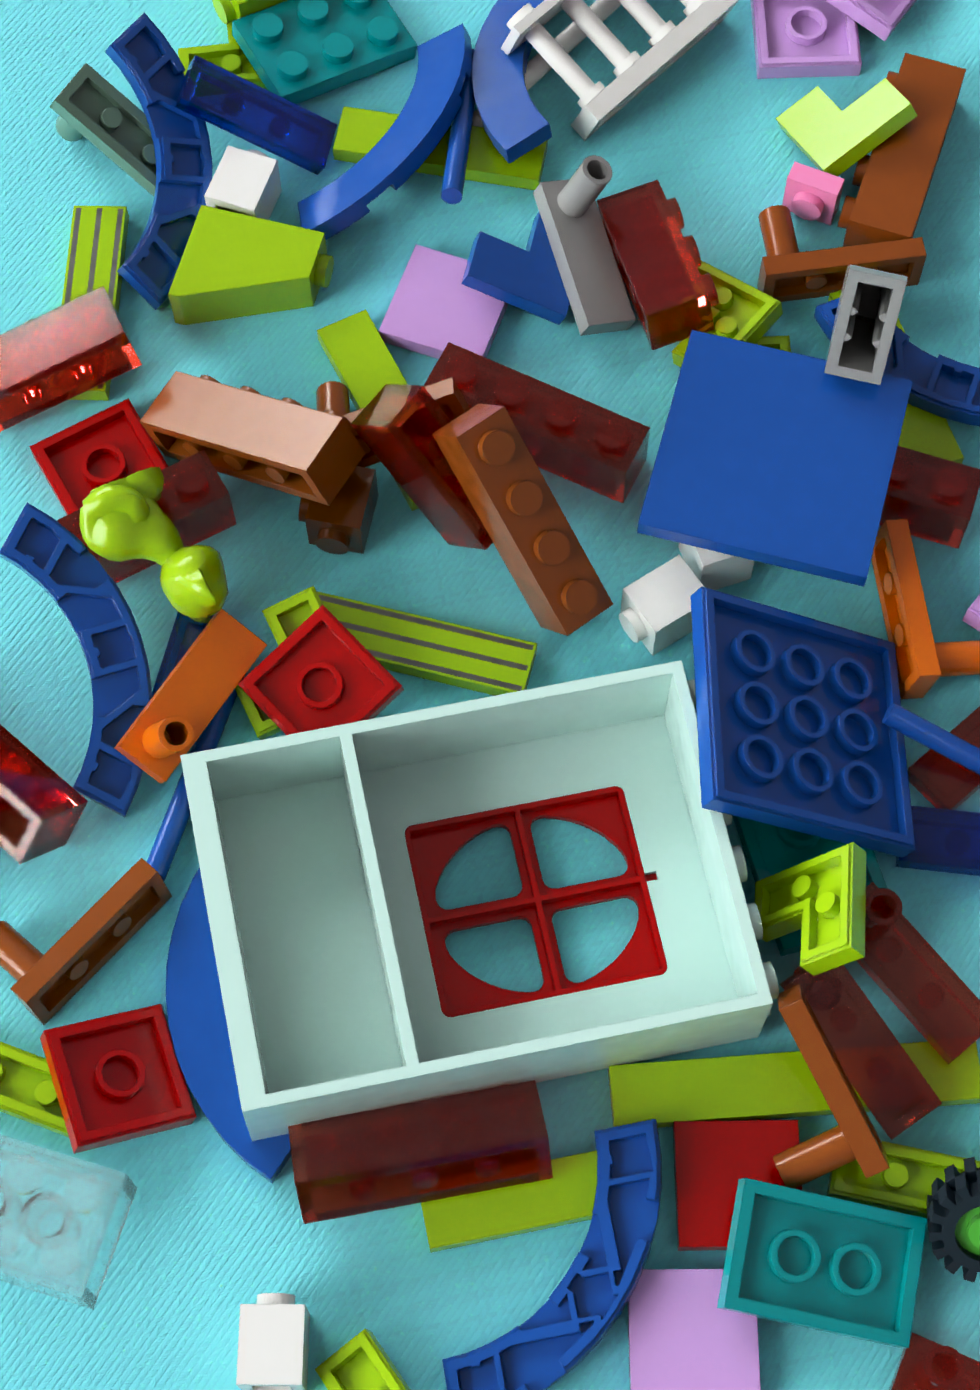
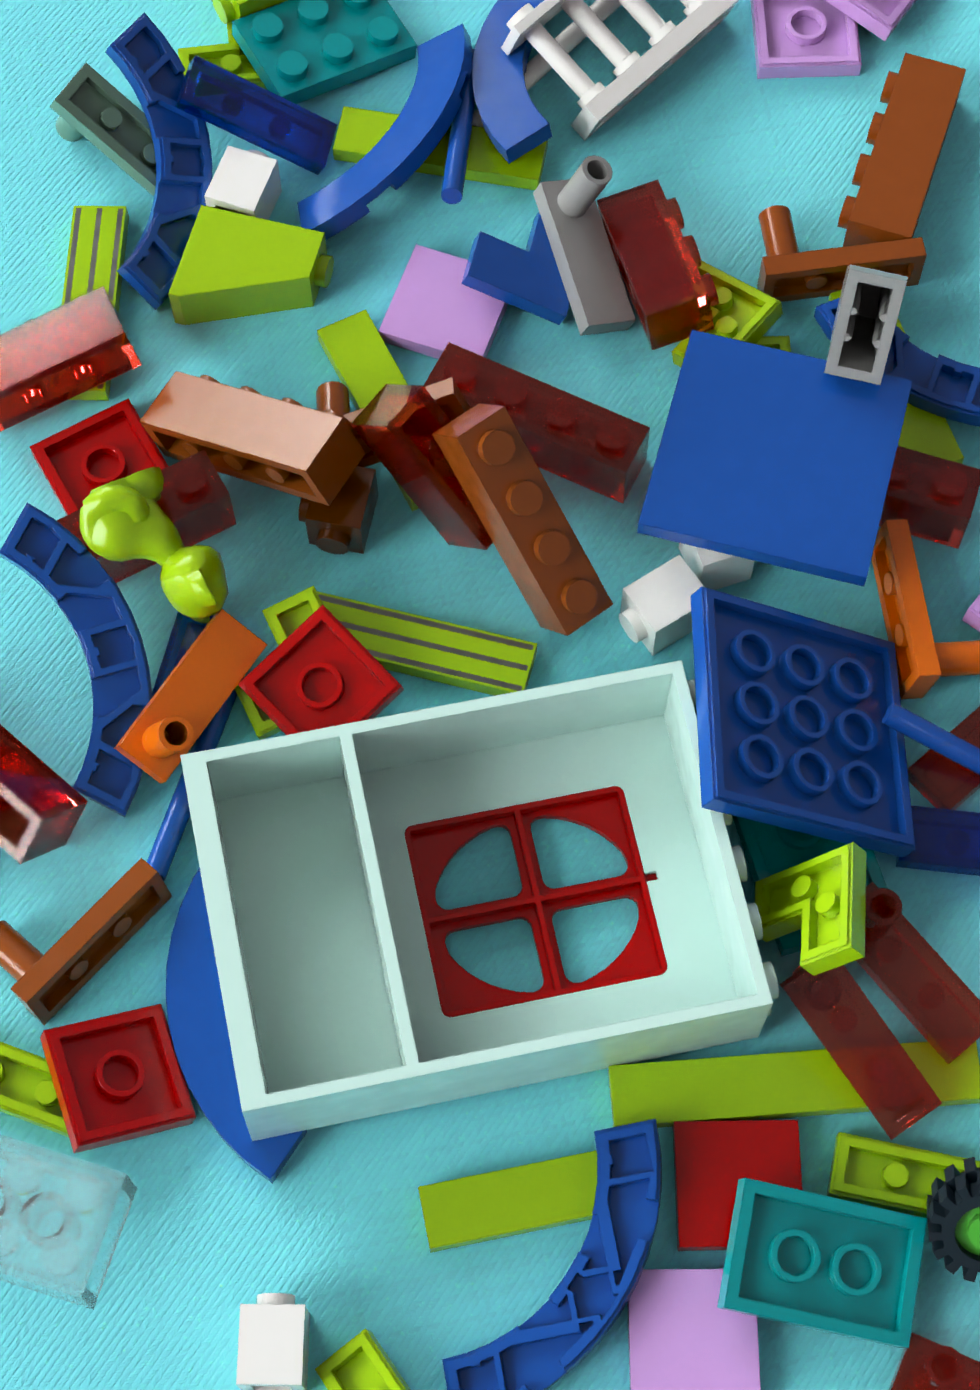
(420, 1152): clear red brick -> none
(812, 193): bright pink plate -> none
(841, 138): tile -> none
(855, 1135): dark orange piece -> none

